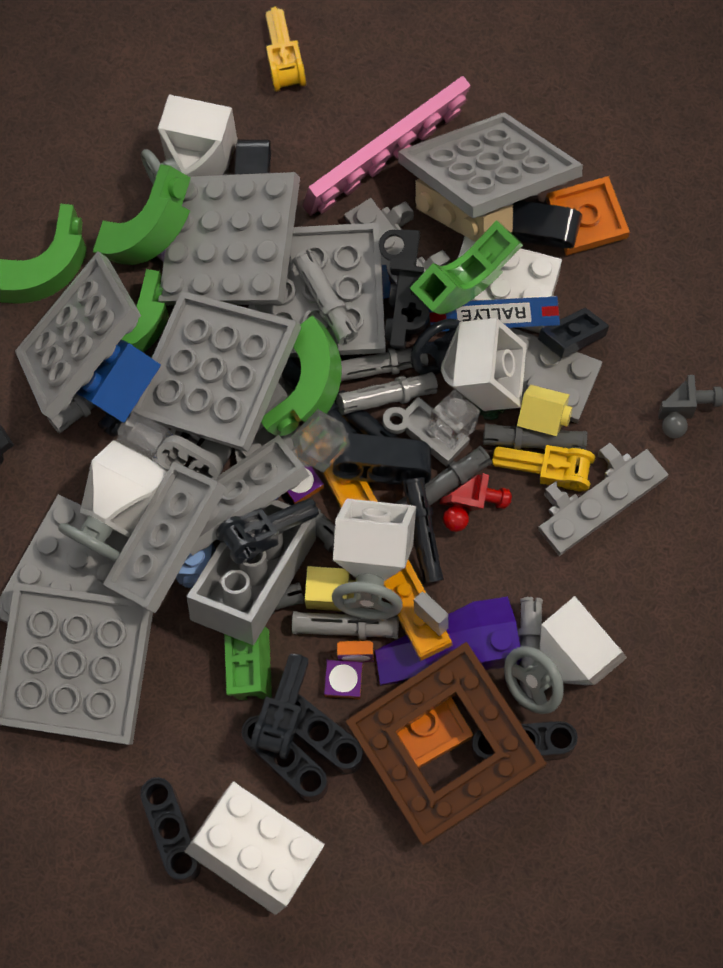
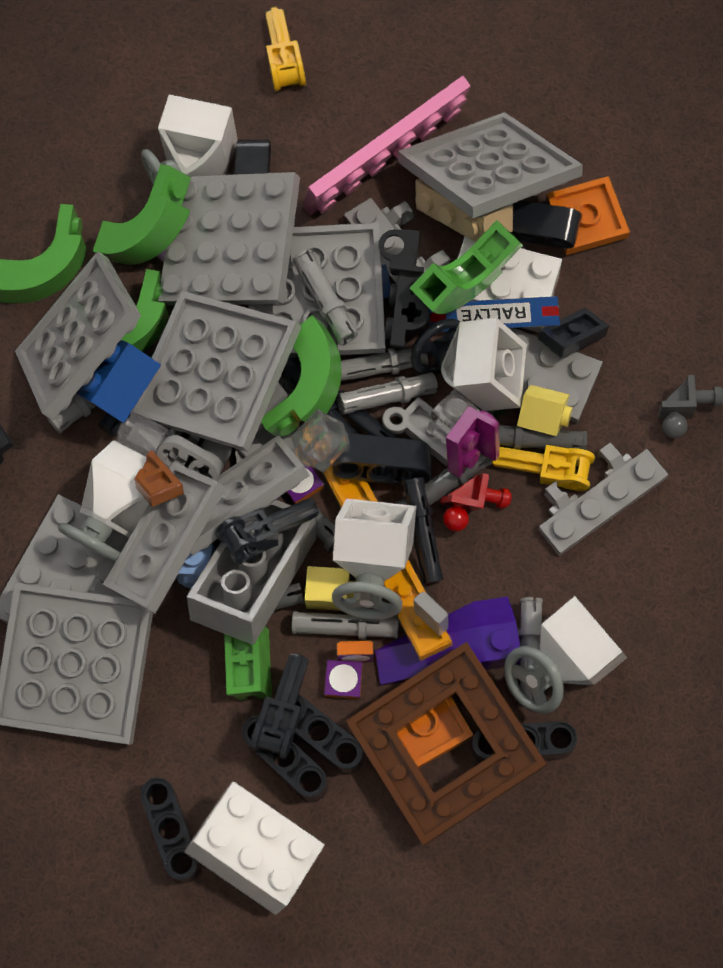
(157, 482): none -> dark orange tile
(471, 435): none -> magenta bracket

